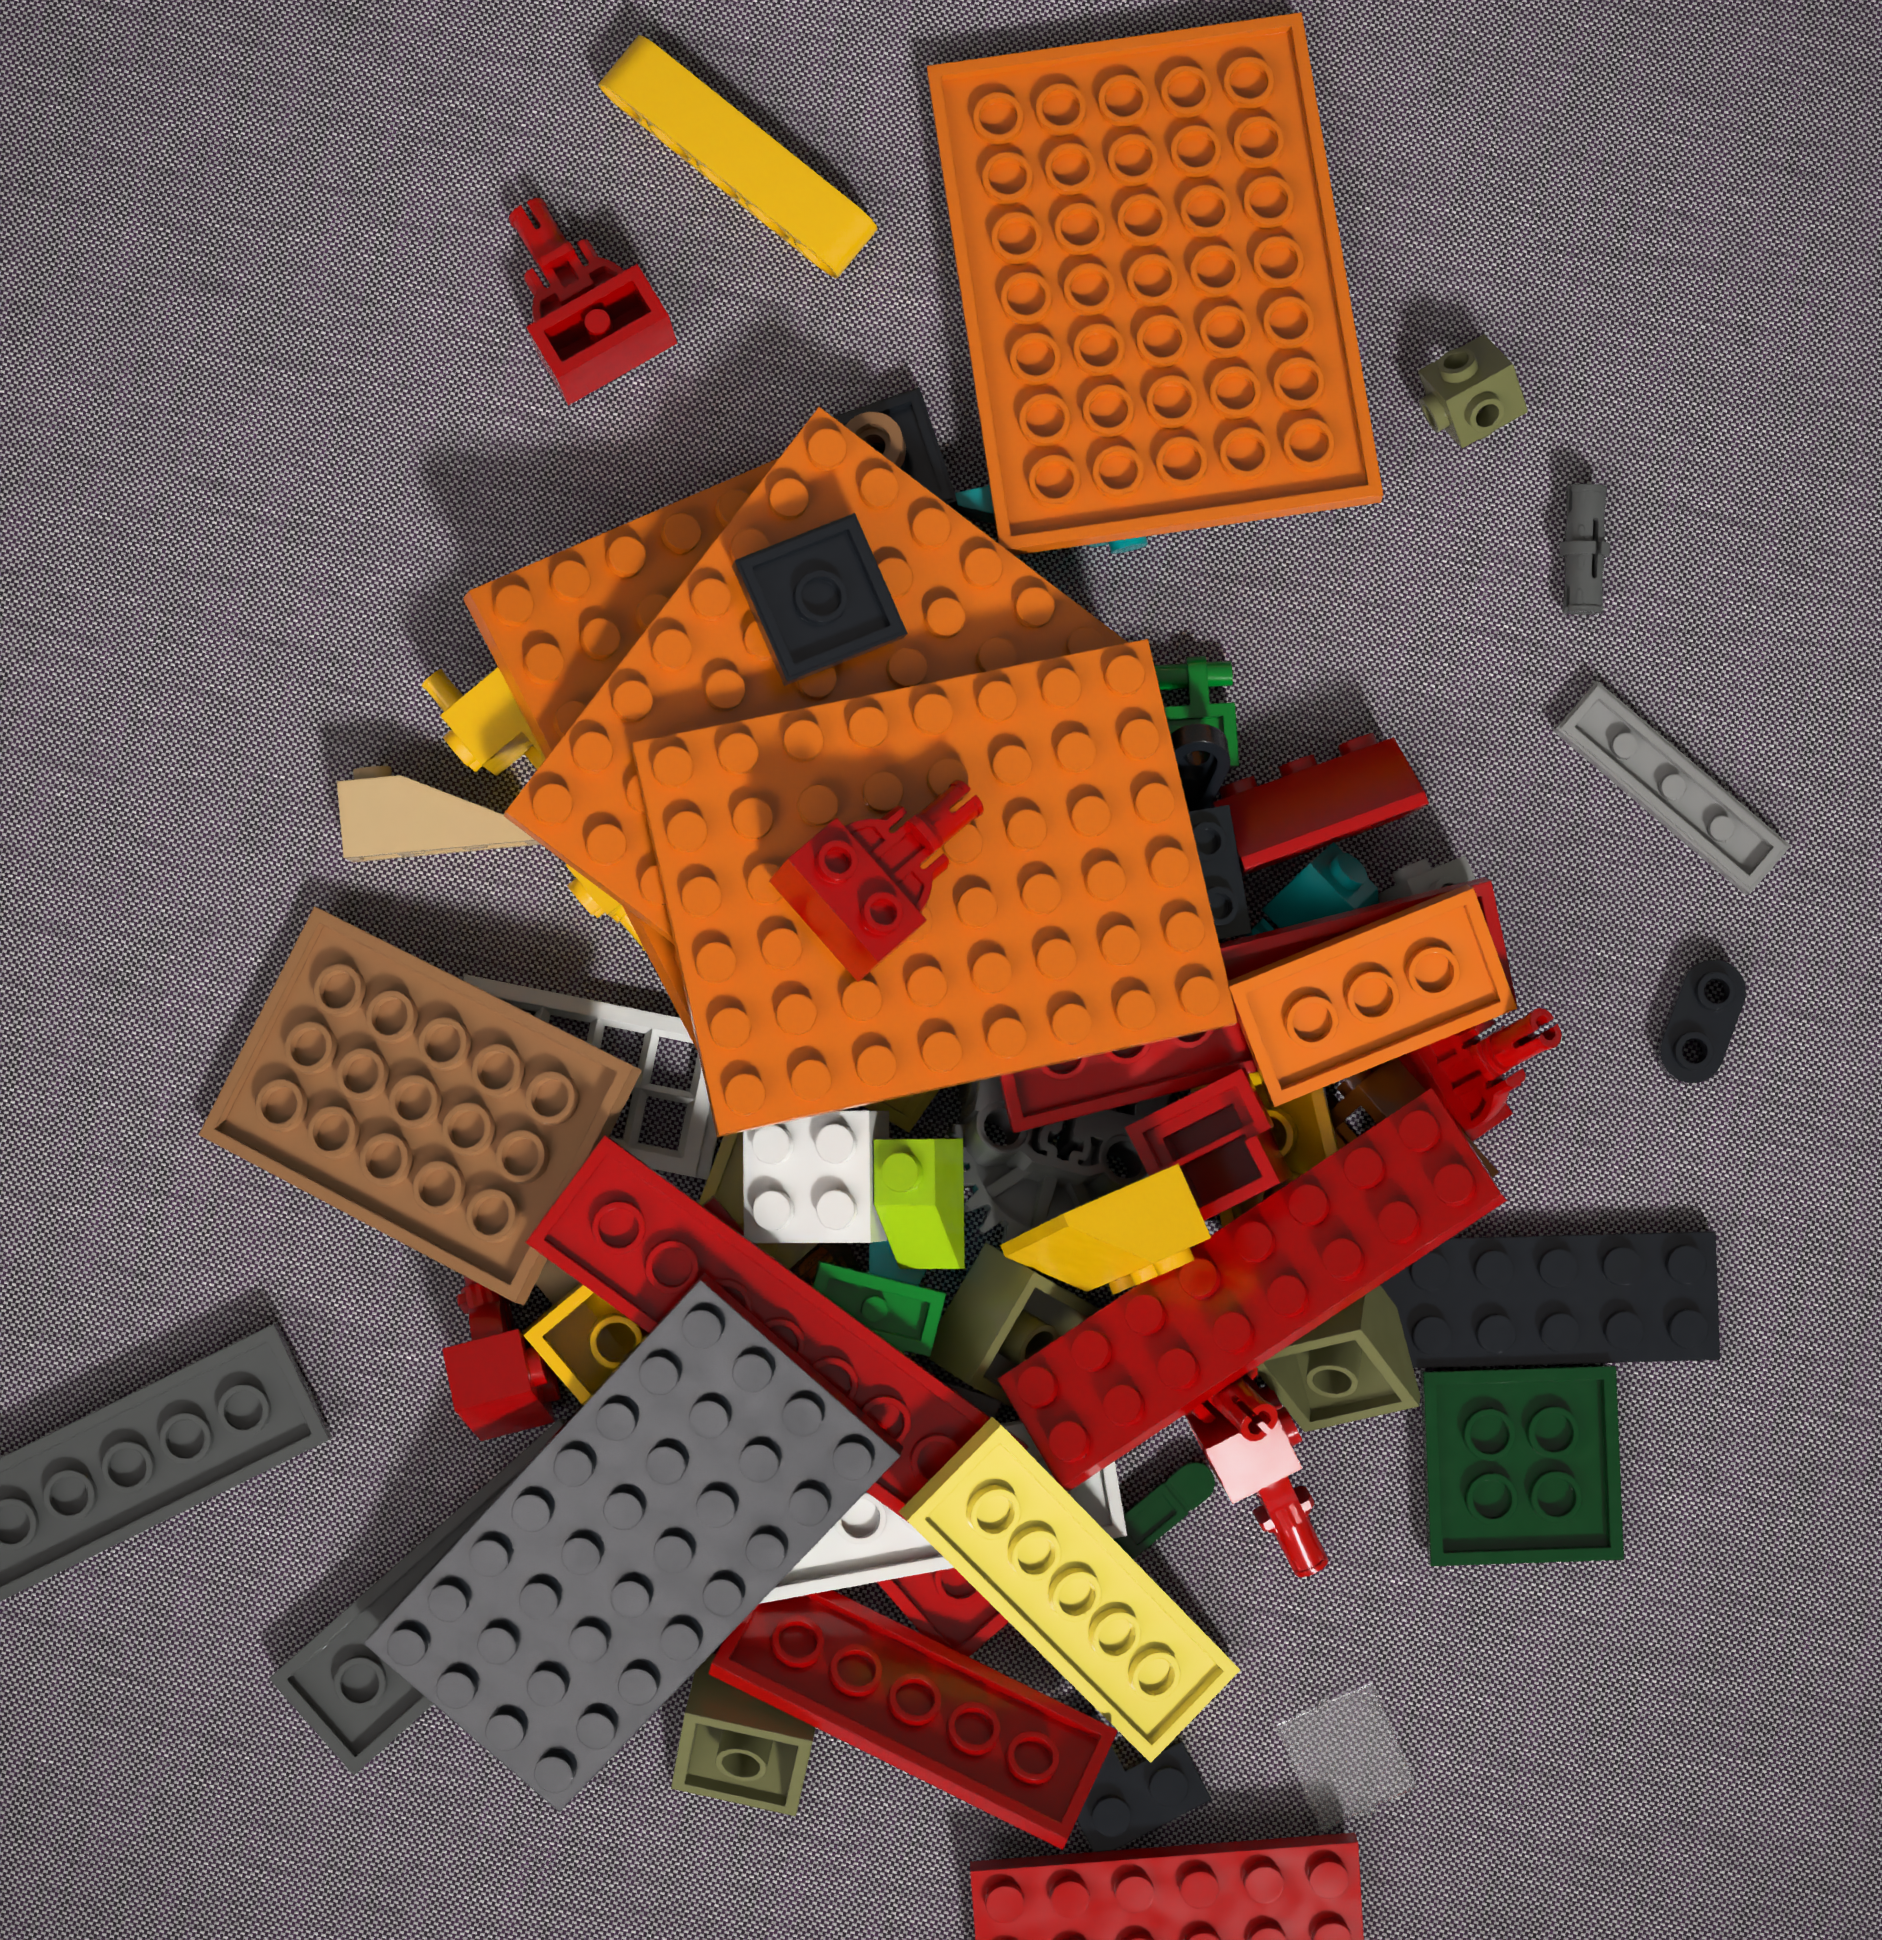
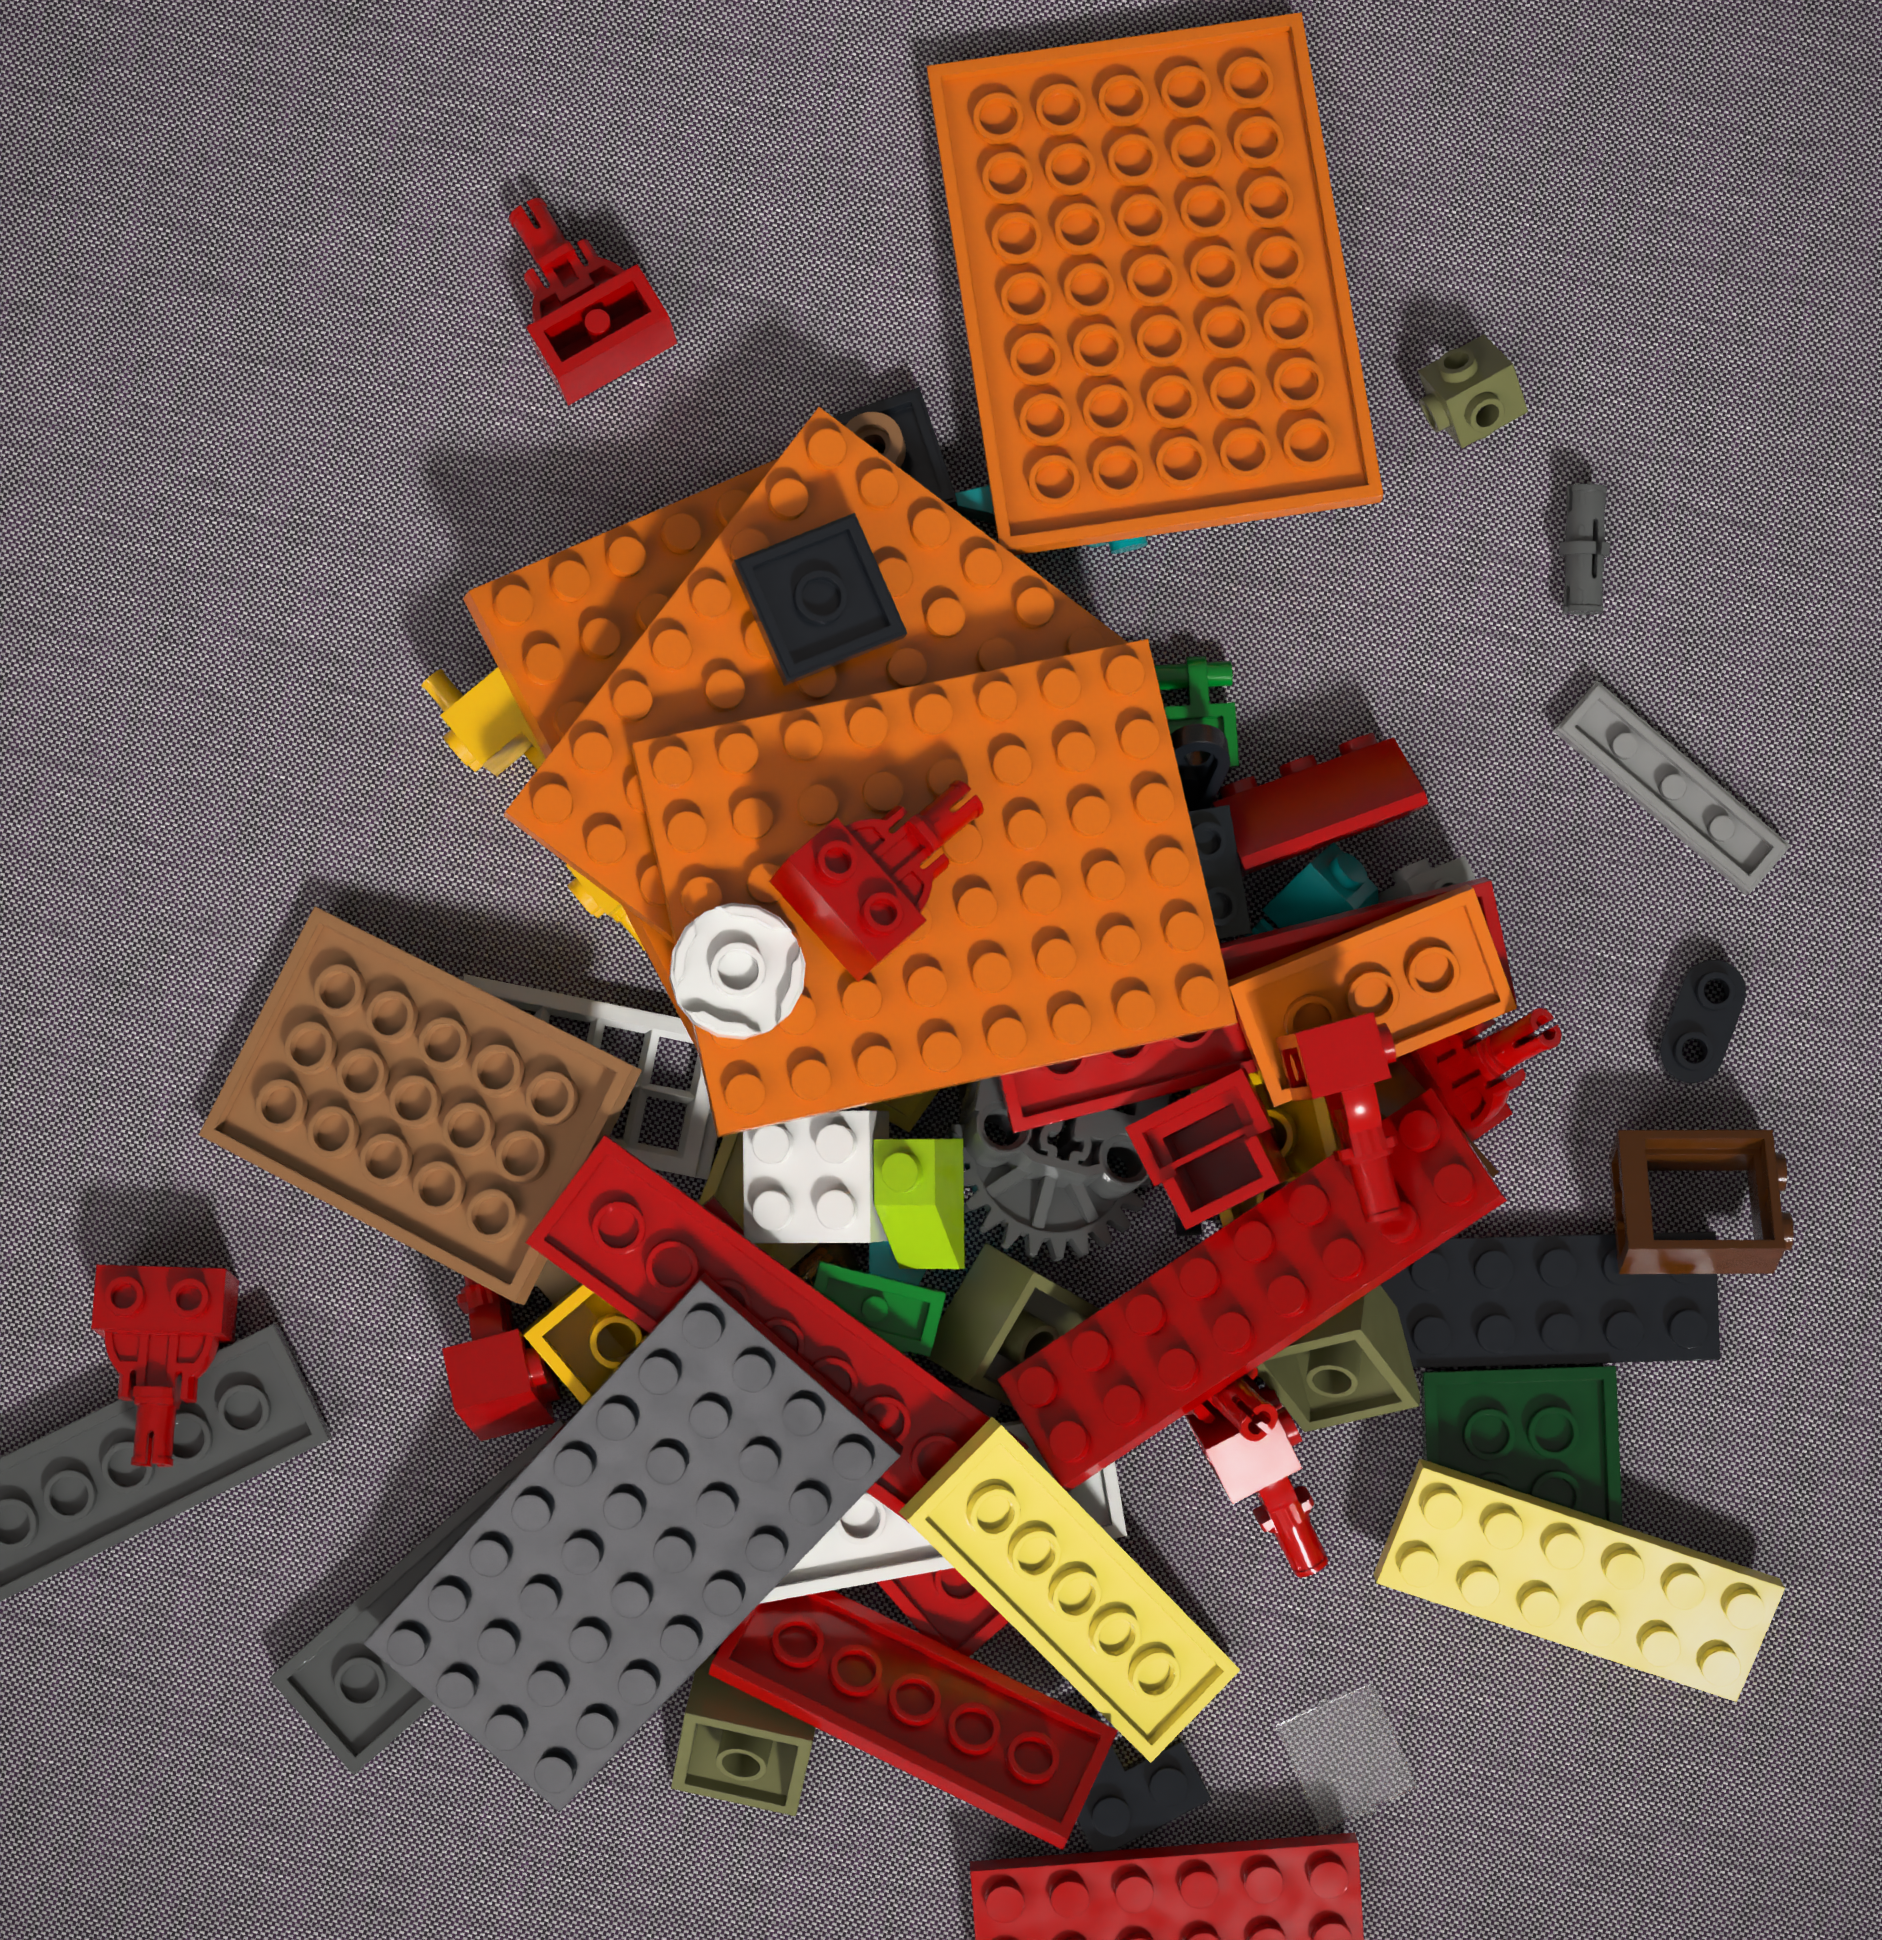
(160, 1330): none -> red brick
(405, 818): tan slope -> none
(737, 971): none -> white tile
(738, 156): yellow beam -> none
(1118, 1236): yellow slope -> none
(1165, 1506): dark green piece -> none
(1342, 1066): none -> red brick
(1578, 1580): none -> light yellow plate
(1698, 1150): none -> reddish brown window

